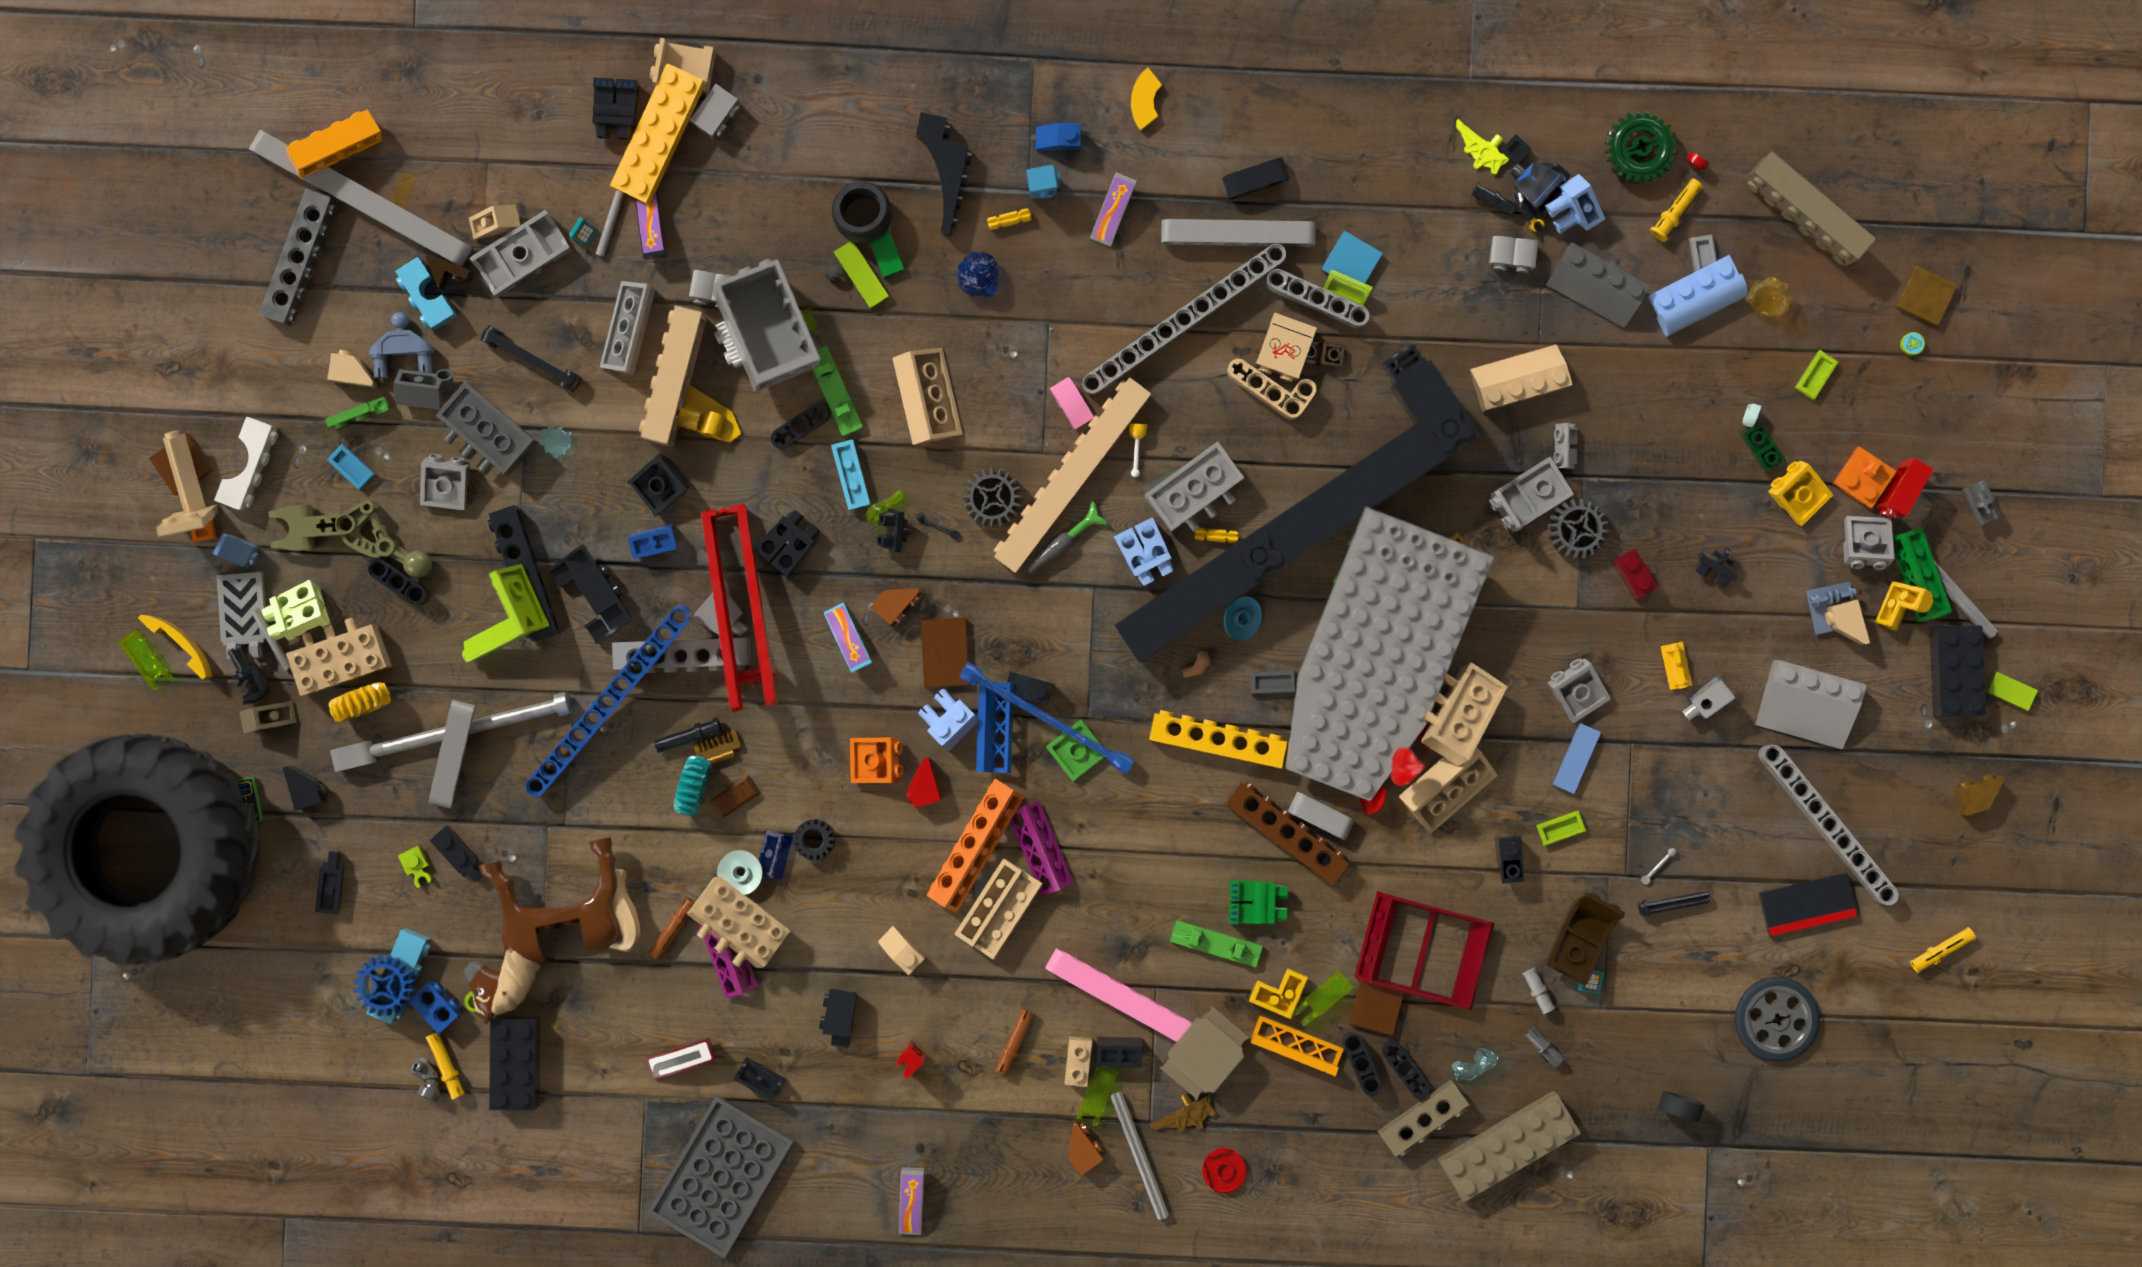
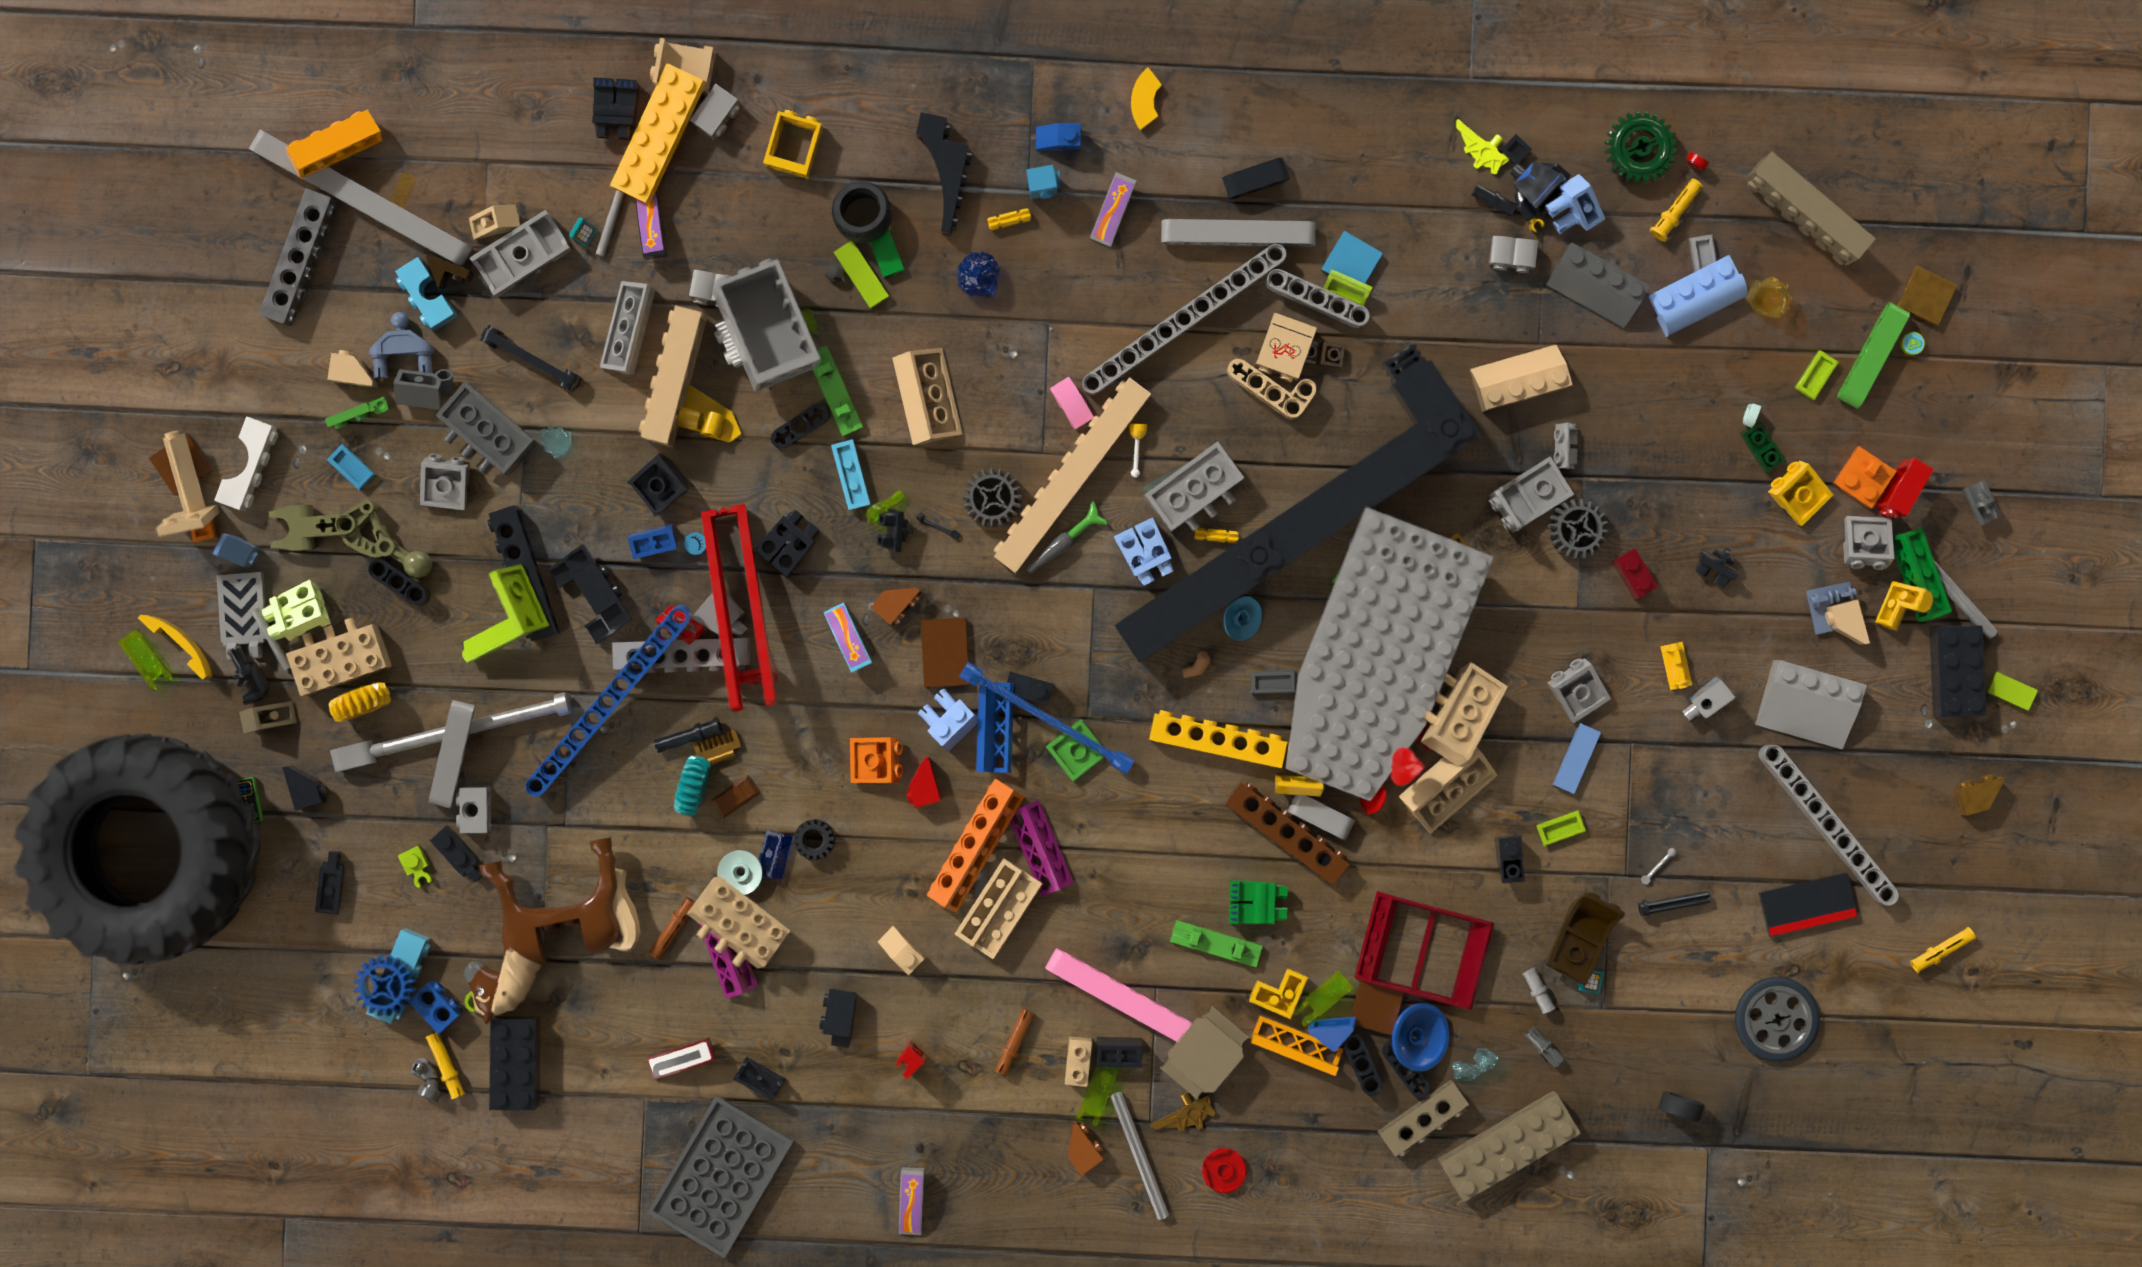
(482, 799): none -> light grey brick
(690, 631): none -> red tile
(695, 543): none -> dark azure tile
(788, 166): none -> yellow window
(1297, 785): none -> yellow slope
(1332, 1031): none -> blue slope
(1428, 1038): none -> blue dish
(1873, 355): none -> bright green beam

